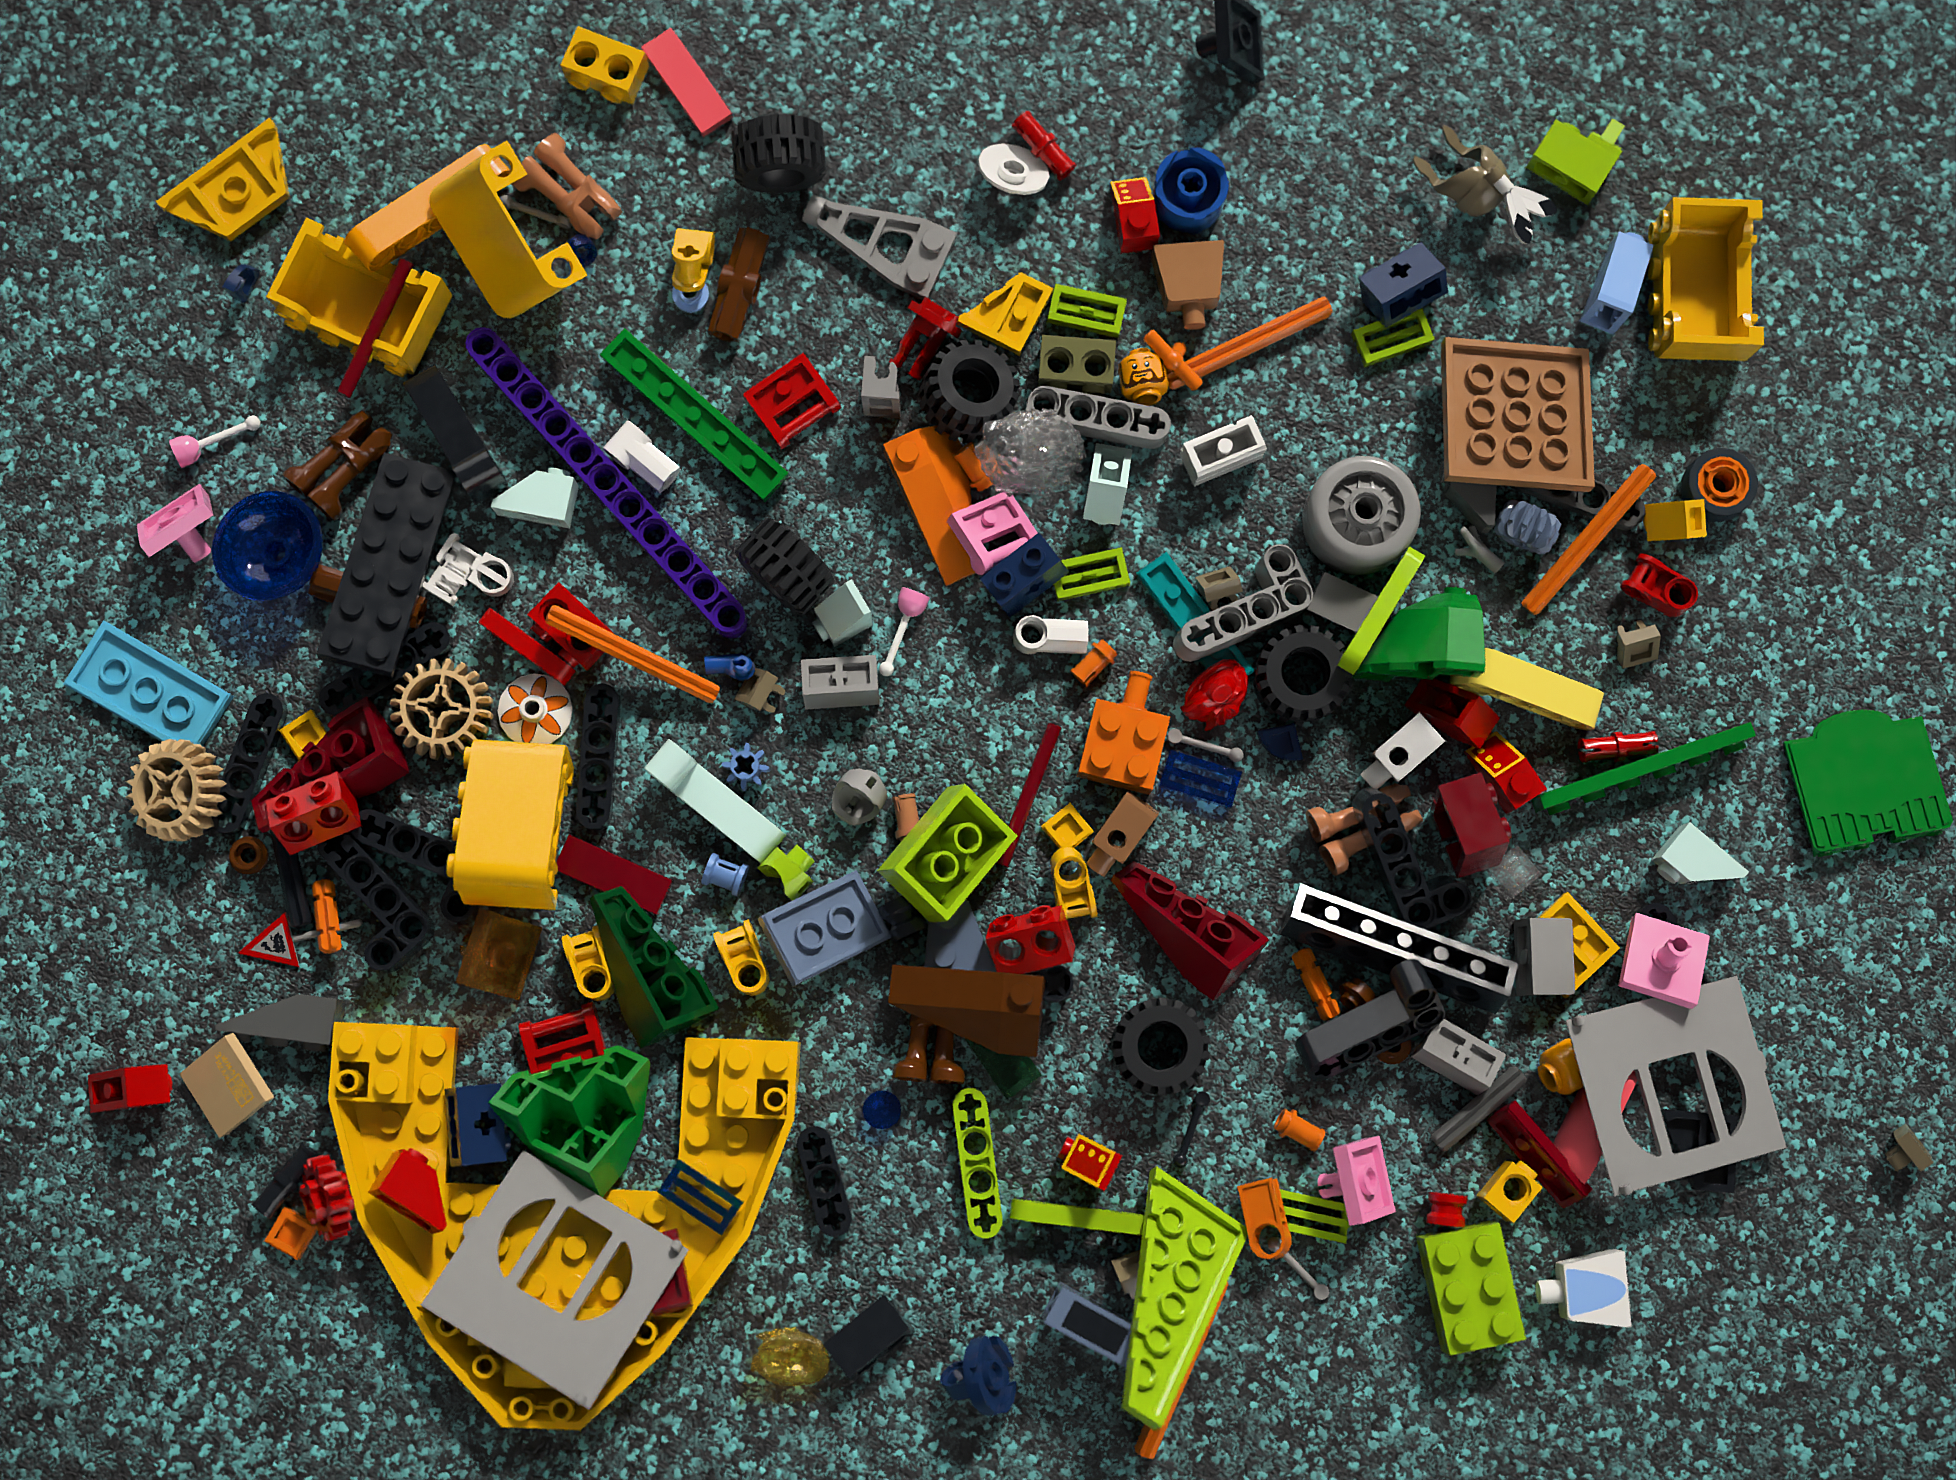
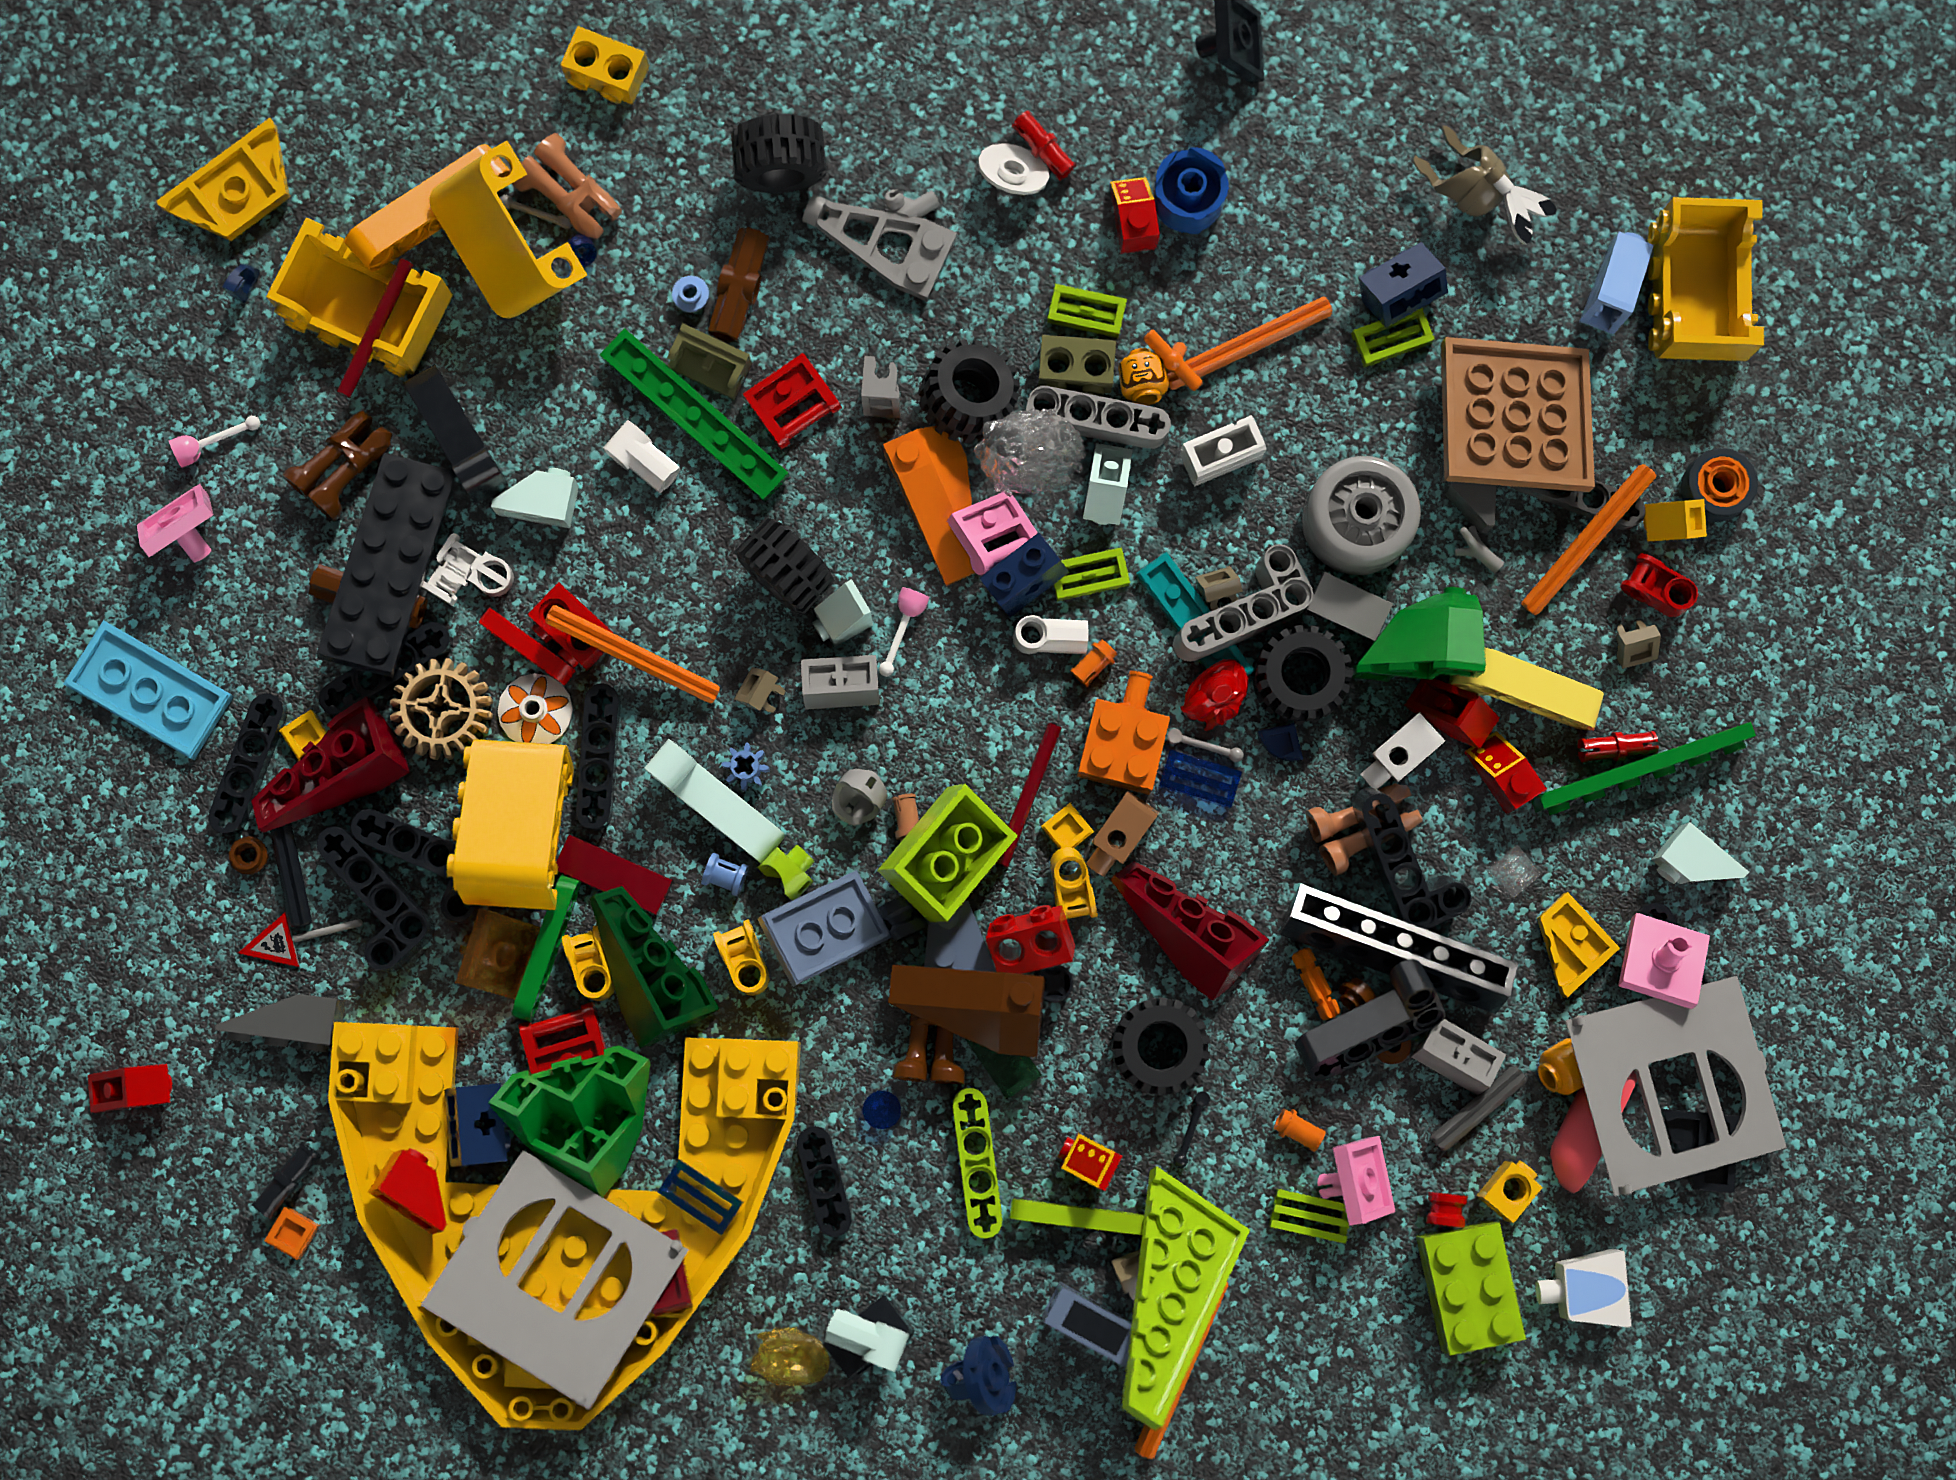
(190, 790): tan gear -> none
(226, 1085): tan tile -> none
(255, 534): clear blue hat -> none
(313, 813): red brick -> none
(326, 916): orange axle -> none
(326, 1197): red gear -> none
(546, 950): none -> green beam
(597, 467): dark purple beam -> none
(687, 82): coral tile -> none
(693, 256): yellow piece -> none
(709, 361): none -> olive hinge
(734, 665): blue arm -> none
(874, 1342): none -> light aqua piece
(897, 203): none -> light grey arm
(934, 323): red piece -> none
(972, 467): orange pin -> none
(1009, 313): yellow wing -> none
(1189, 278): medium nougat torso -> none
(1264, 1207): orange piece -> none
(1319, 1290): light grey hinge -> none
(1381, 610): lime beam -> none
(1469, 813): dark red piece -> none
(1527, 526): sand blue gear -> none
(1538, 1153): dark red tile -> none
(1544, 956): light grey panel -> none
(1576, 161): lime hinge -> none
(1865, 780): green piece -> none
(1908, 1150): dark tan tile -> none

